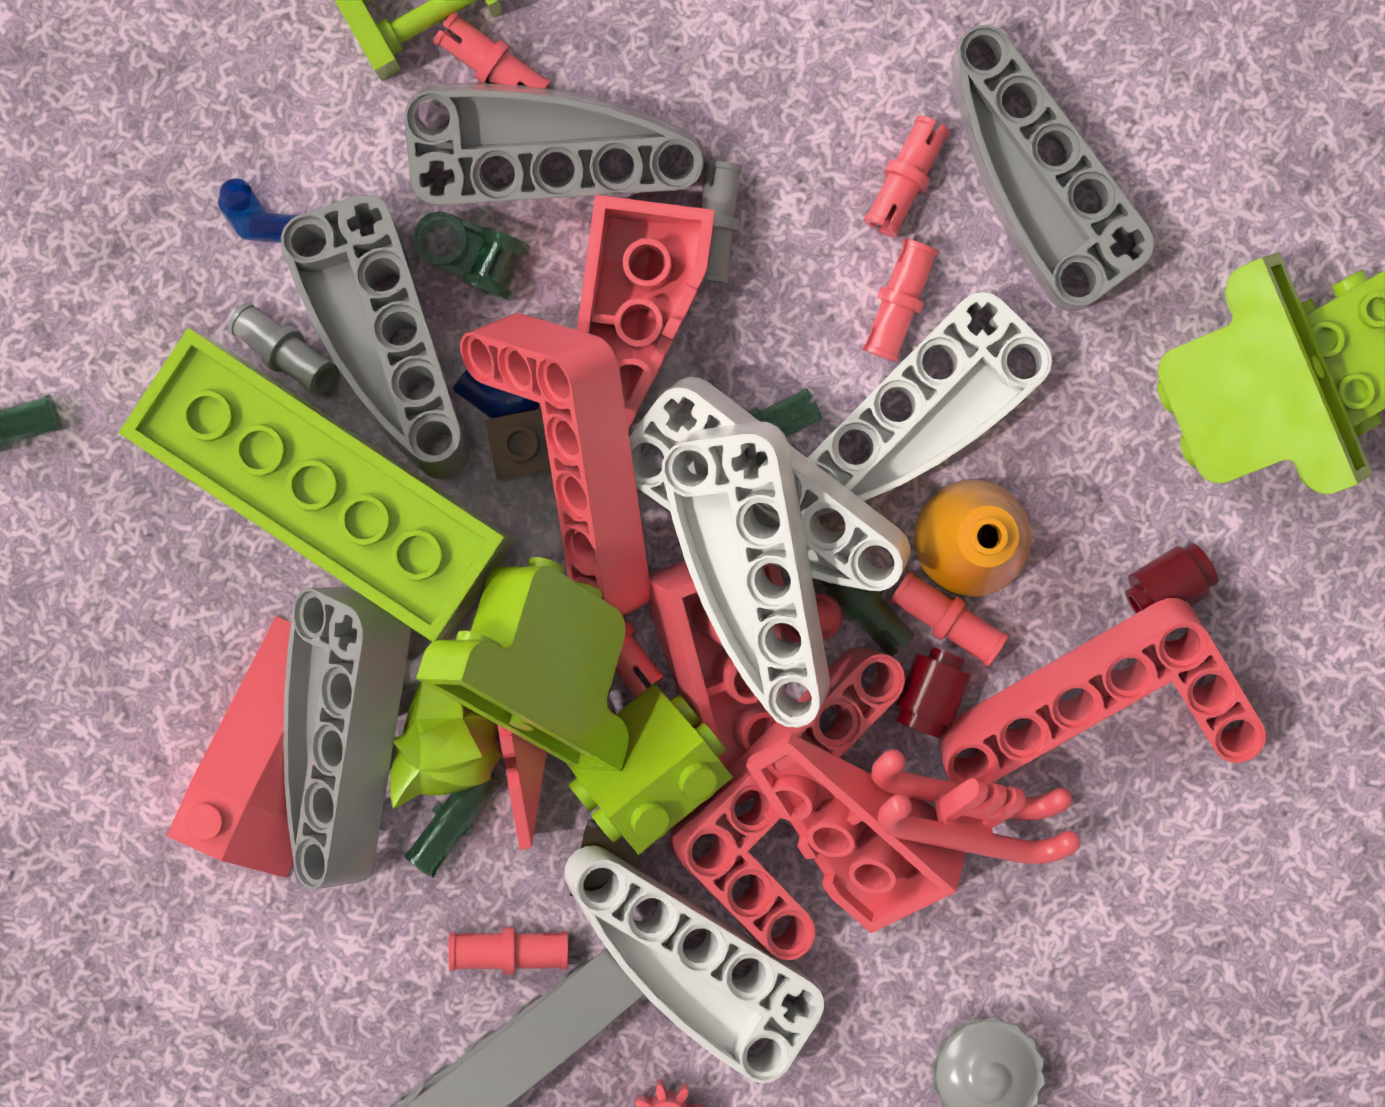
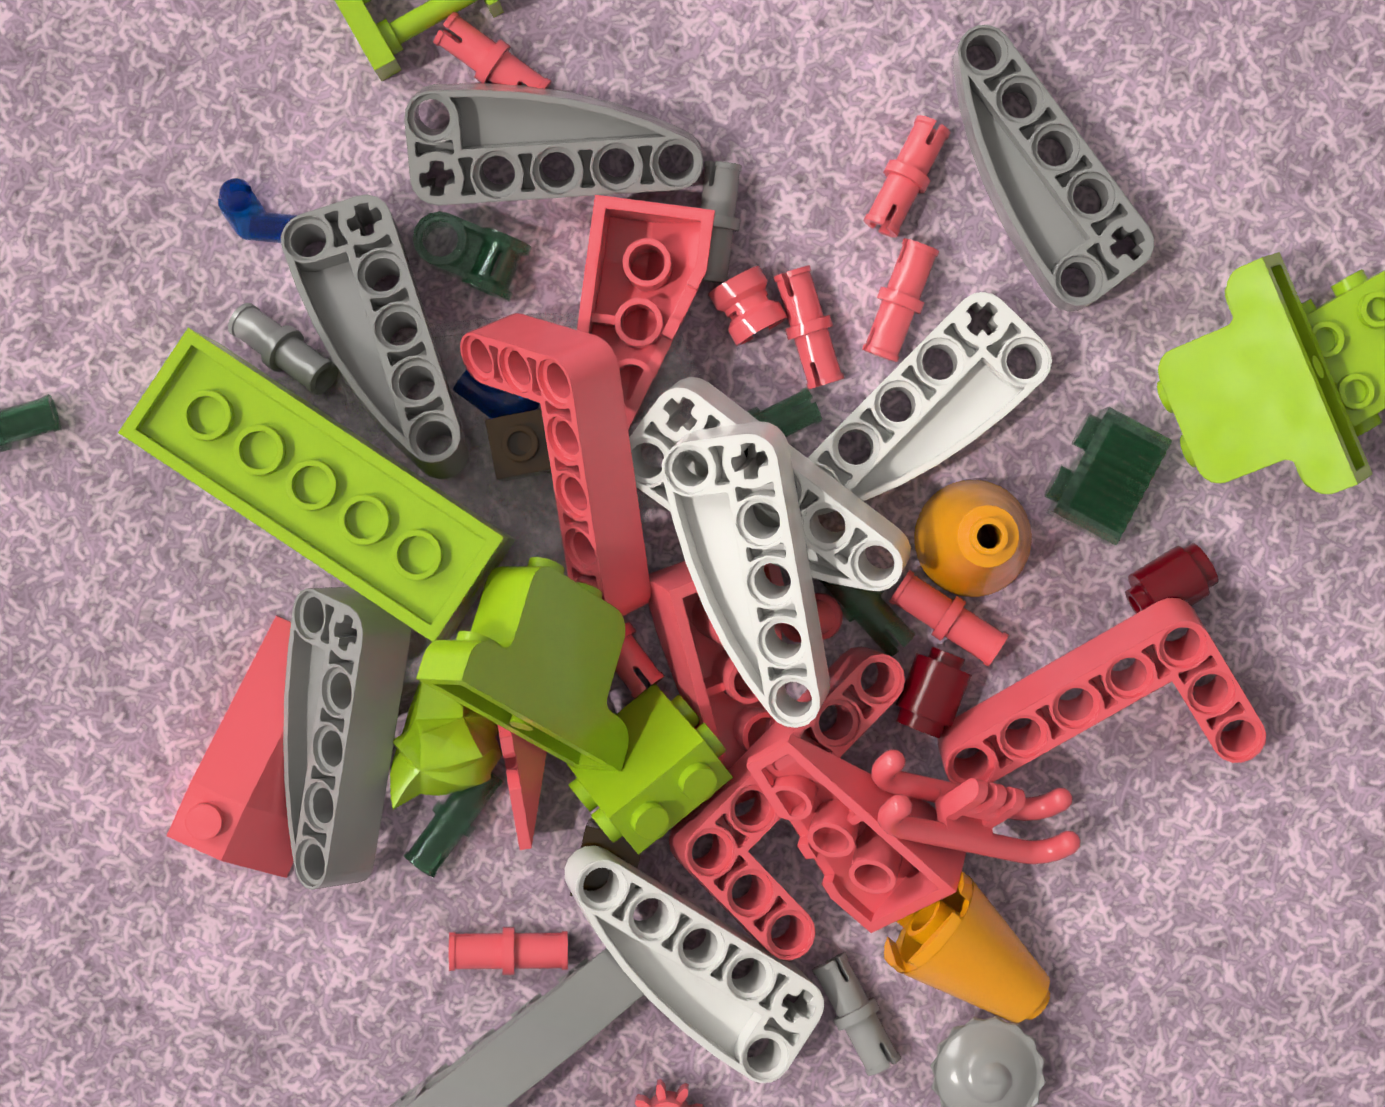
(747, 305): none -> coral wheel
(808, 327): none -> coral pin
(856, 1014): none -> light grey pin
(971, 955): none -> light orange cone
(1107, 475): none -> clear green brick

